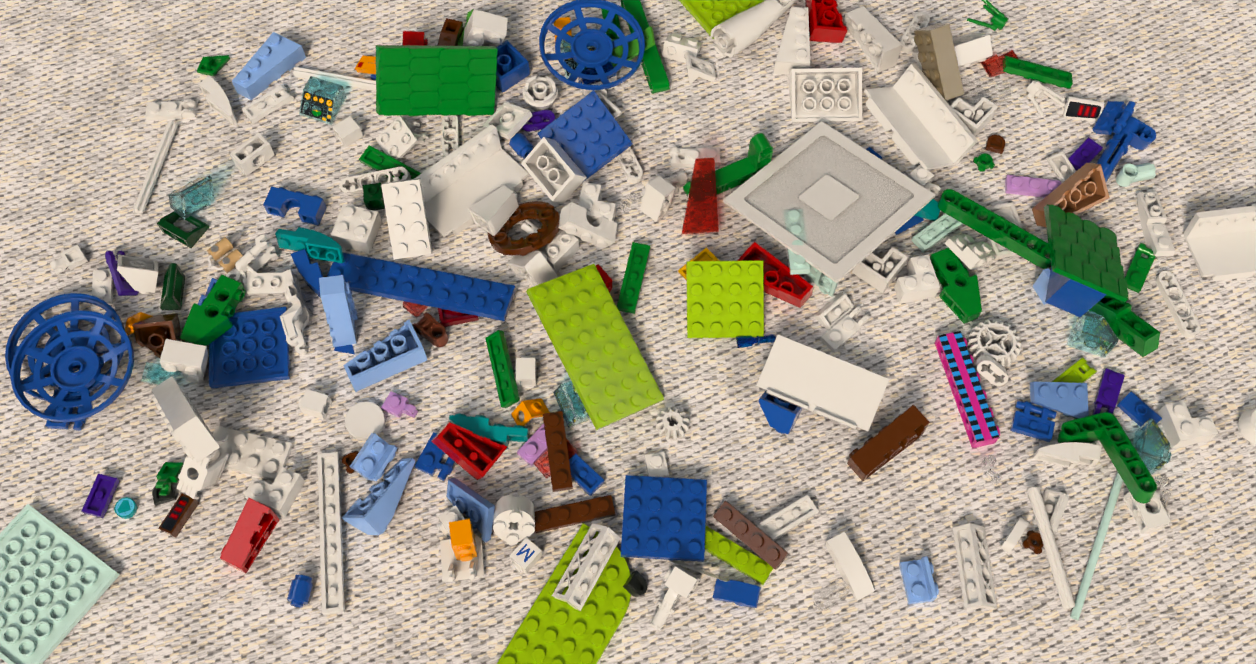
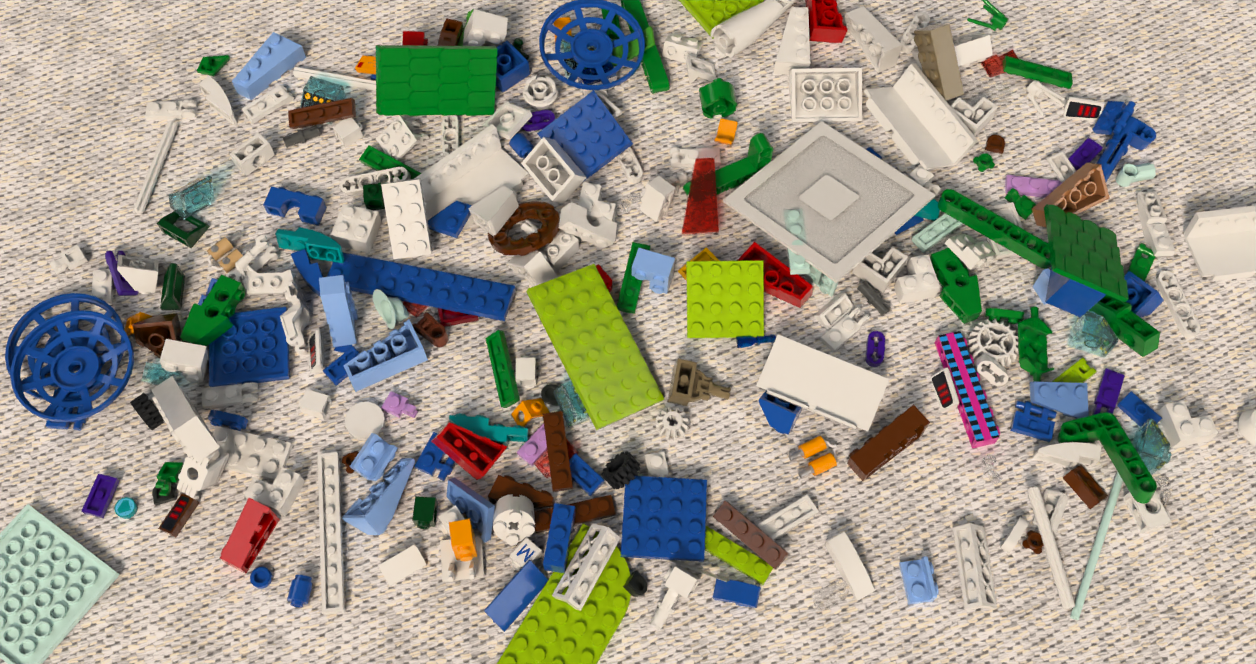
(147, 411): none -> black tyre
(228, 395): none -> white hinge
(234, 421): none -> blue plate
(261, 577): none -> blue tile
(301, 136): none -> dark grey pin
(316, 352): none -> white slope
(322, 113): none -> reddish brown plate
(336, 370): none -> blue plate
(389, 308): none -> light aqua piece
(402, 565): none -> white slope
(425, 512): none -> dark green brick
(451, 219): none -> blue wing
(507, 486): none -> reddish brown slope
(516, 596): none -> piece
(518, 45): none -> dark green arm
(548, 395): none -> pearl dark grey tile
(558, 538): none -> blue arch
(621, 470): none -> black tyre
(654, 268): none -> light blue brick
(692, 385): none -> dark tan brick
(718, 98): none -> green brick
(726, 132): none -> light orange bracket
(811, 448): none -> light orange piece
(874, 298): none -> dark grey pin
(879, 349): none -> dark purple beam
(945, 390): none -> slope
(1012, 316): none -> green plate
(1022, 204): none -> green plate
(1033, 345): none -> green plate
(1085, 486): none -> reddish brown slope
(1141, 296): none -> blue slope

